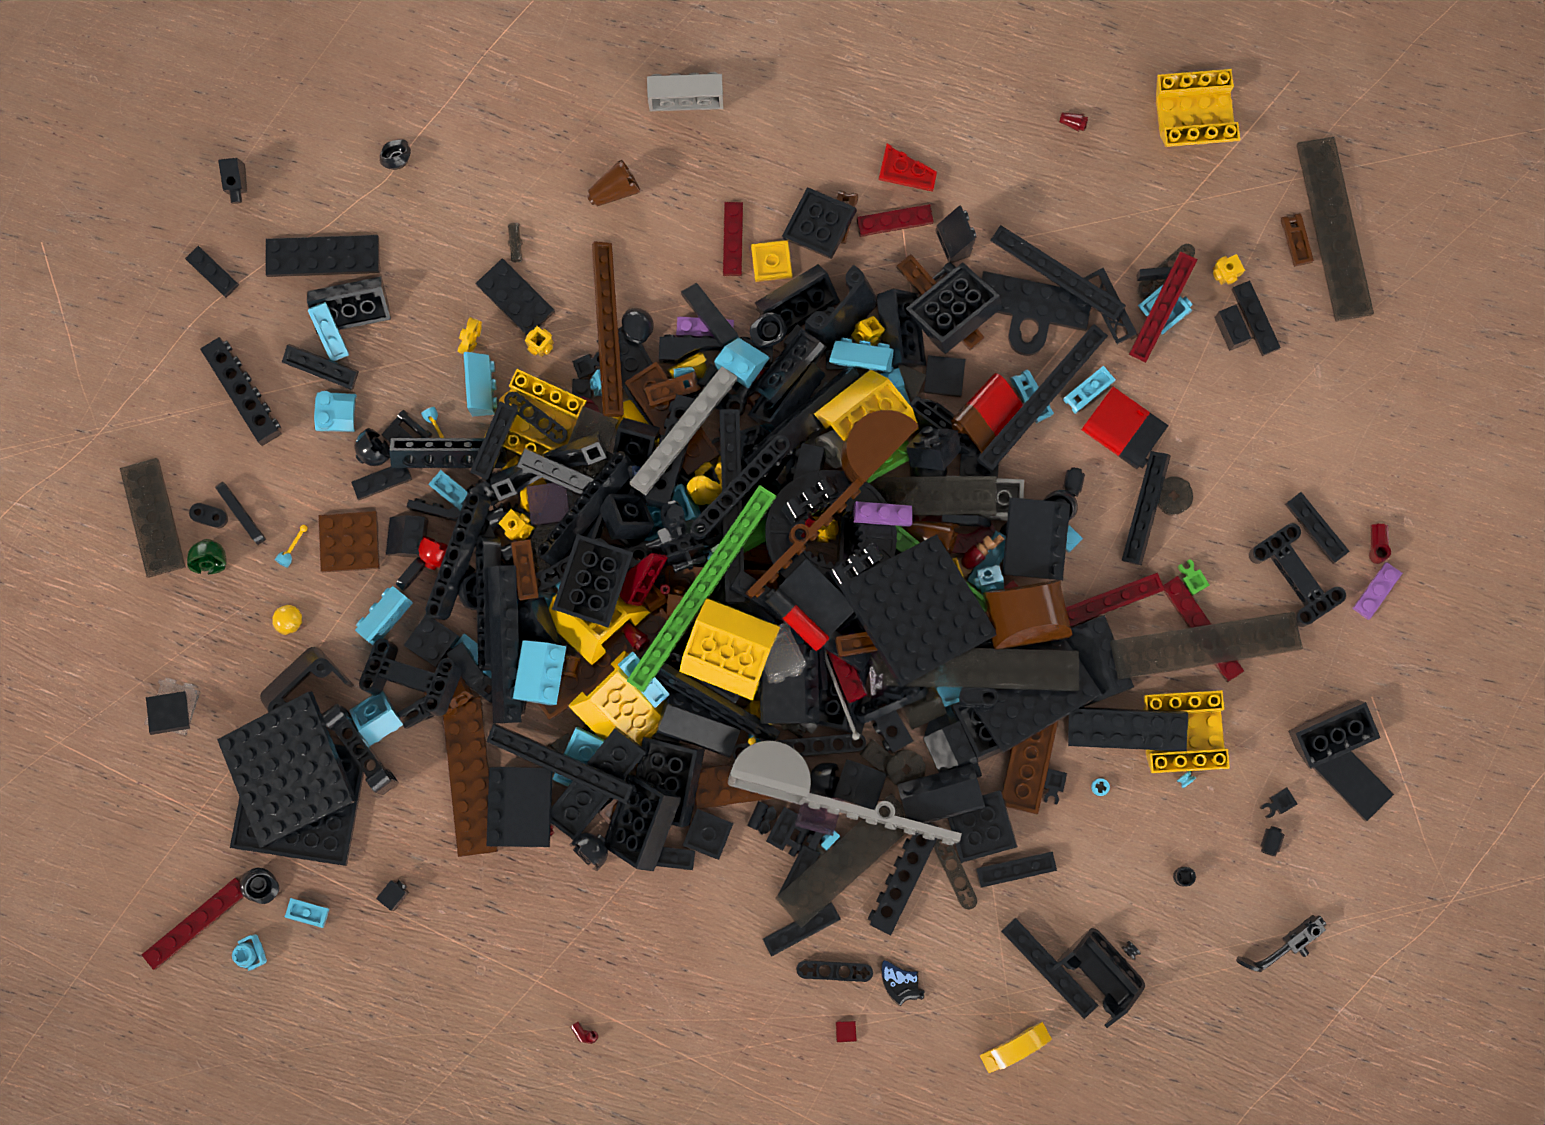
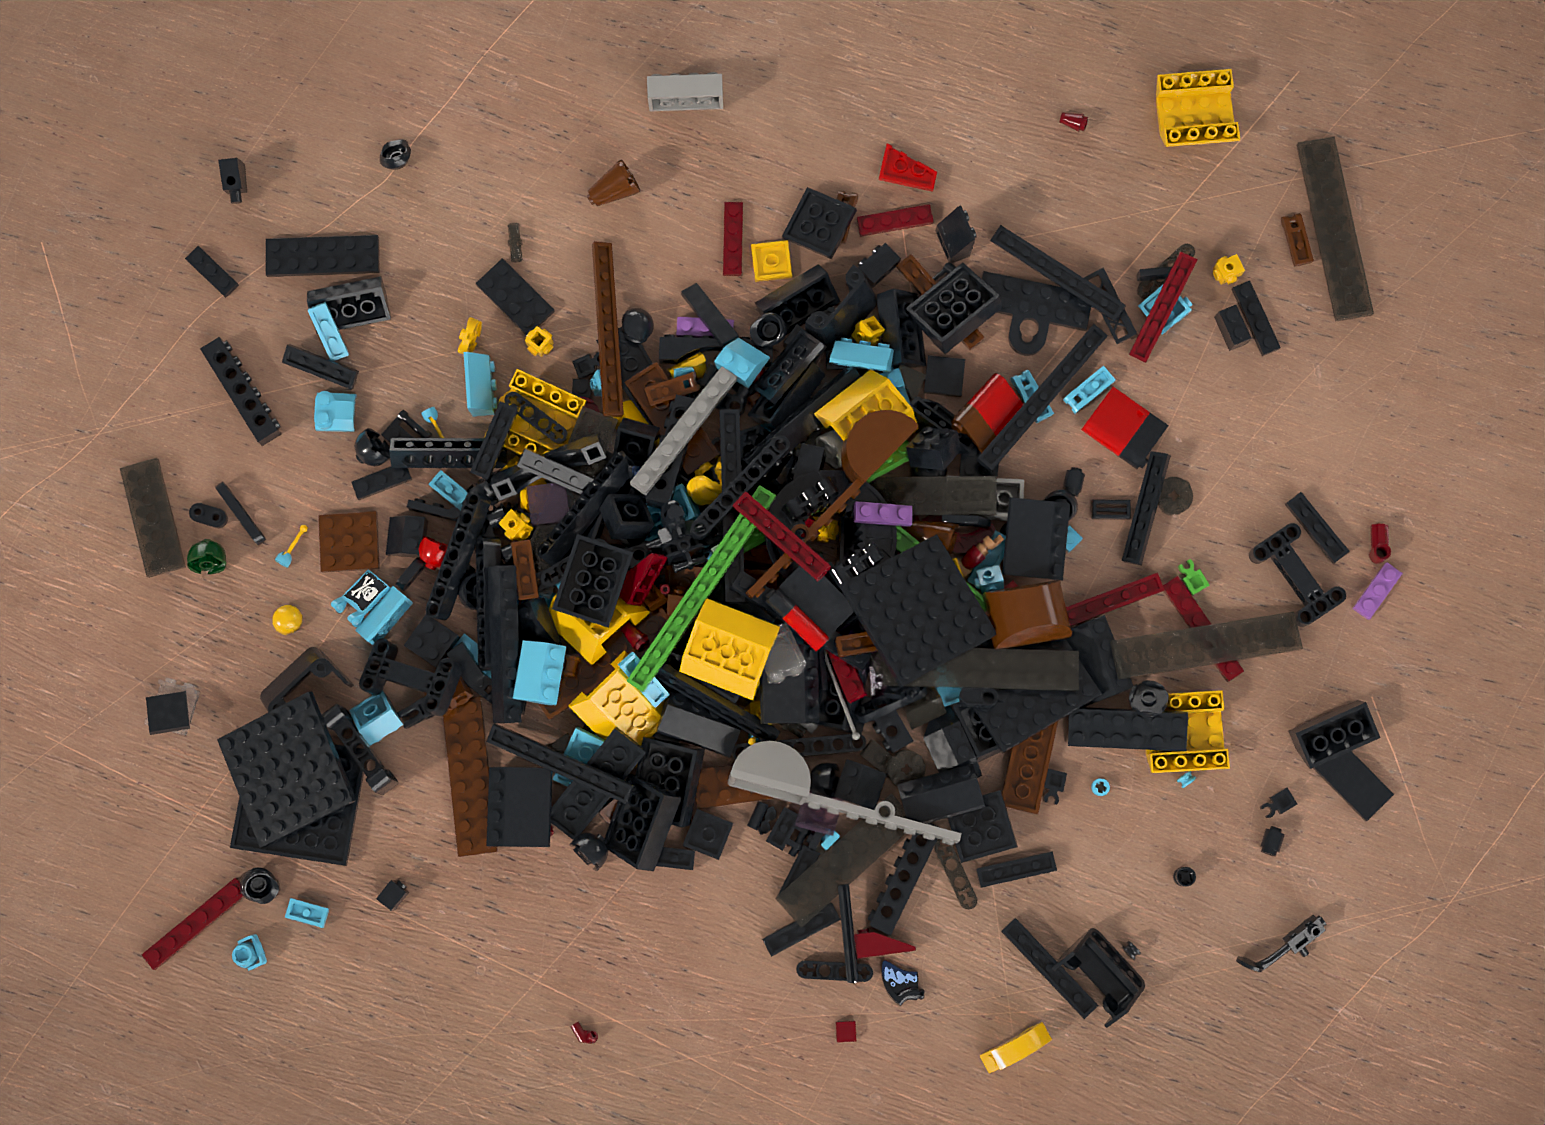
(362, 596): none -> flag
(782, 536): none -> dark red plate
(848, 933): none -> black axle
(874, 944): none -> dark red slope
(879, 264): none -> black brick
(1111, 502): none -> black tile
(1148, 698): none -> black tile

